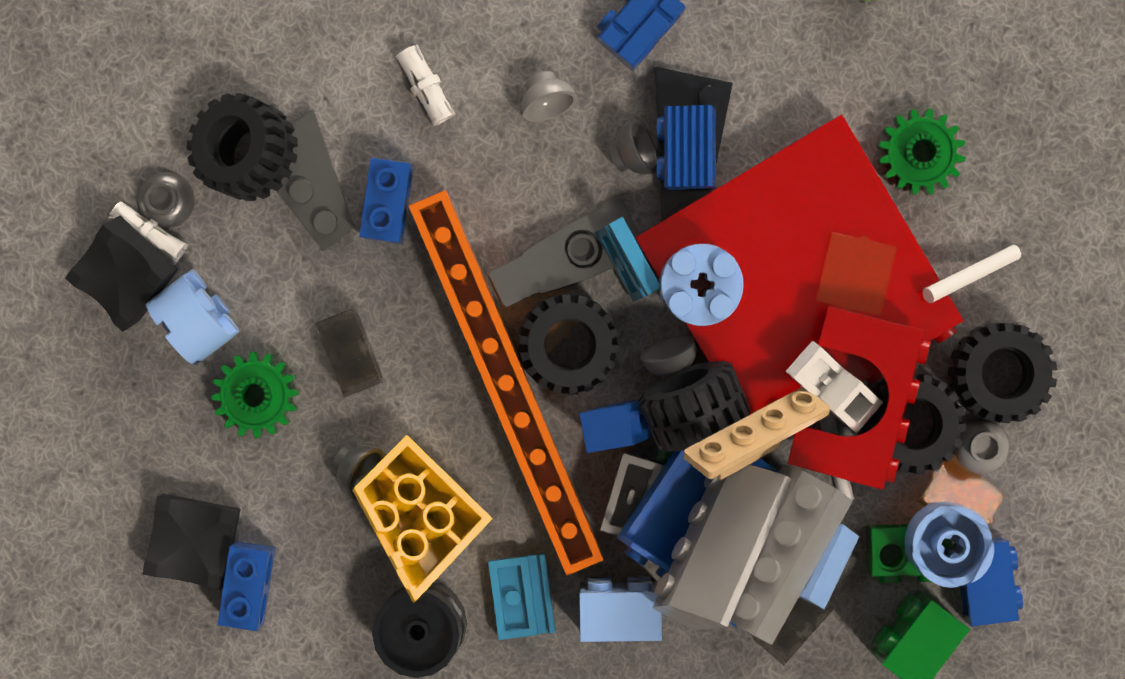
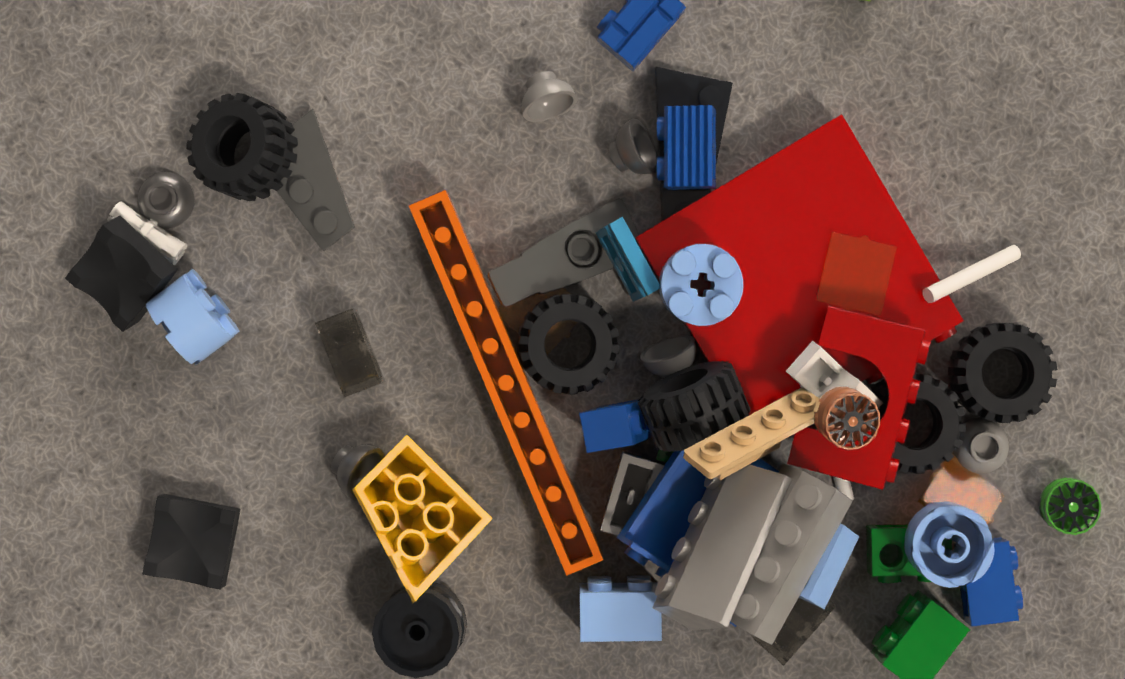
(235, 400): green gear -> none
(246, 586): blue brick -> none
(386, 201): blue brick -> none
(425, 85): white pin -> none
(521, 596): dark azure plate -> none
(846, 417): none -> nougat wheel
(941, 146): green gear -> none
(1070, 505): none -> bright green wheel

